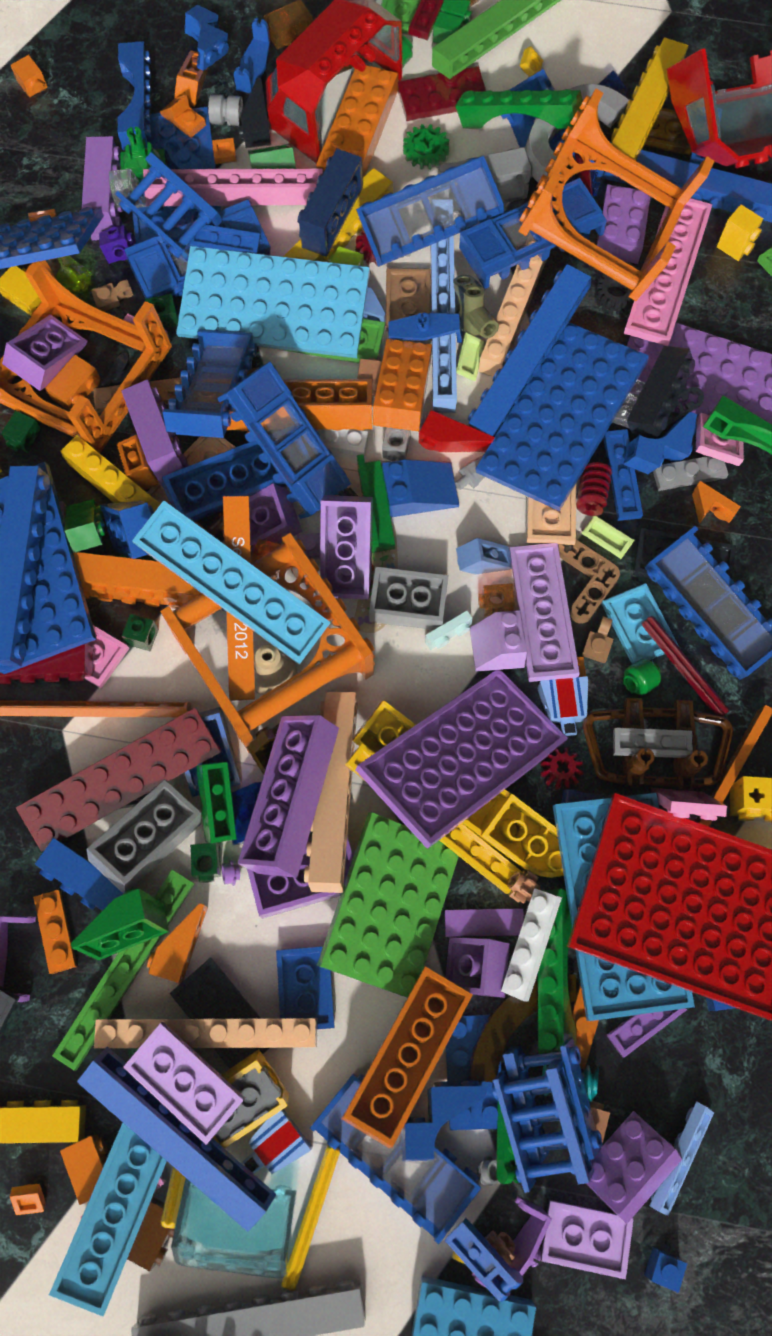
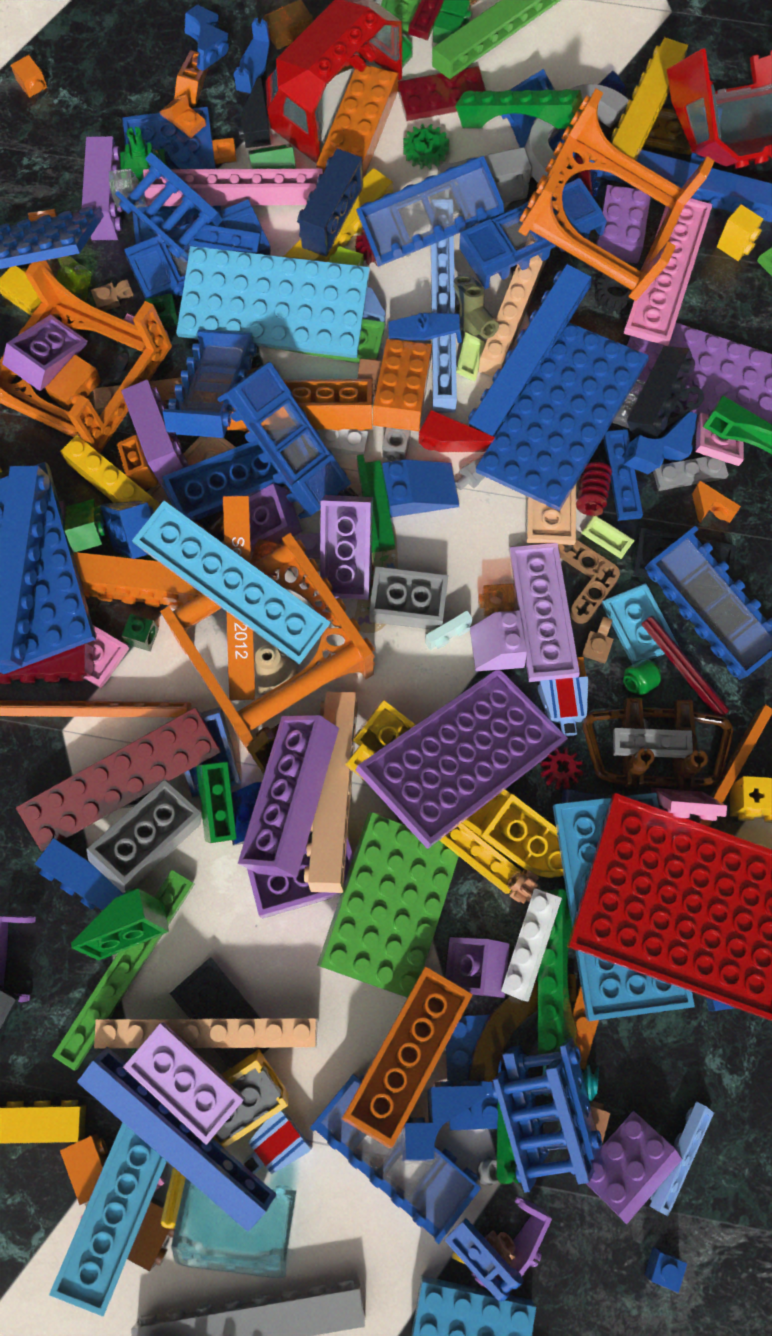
(21, 432): dark green brick -> none
(27, 1199): orange plate -> none
(55, 931): orange plate -> none
(114, 241): dark purple brick -> none
(135, 68): blue arch -> none
(176, 951): orange slope -> none
(200, 851): dark green brick -> none
(225, 110): light grey wheel -> none
(230, 873): medium lavender plate -> none
(304, 986): blue plate -> none
(310, 1218): yellow axle -> none
(407, 293): medium nougat tile -> none
(483, 557): medium blue slope -> none
(483, 922): medium lavender tile -> none
(531, 62): yellow plate -> none
(587, 1239): lavender plate -> none
(639, 1029): medium lavender tile -> none

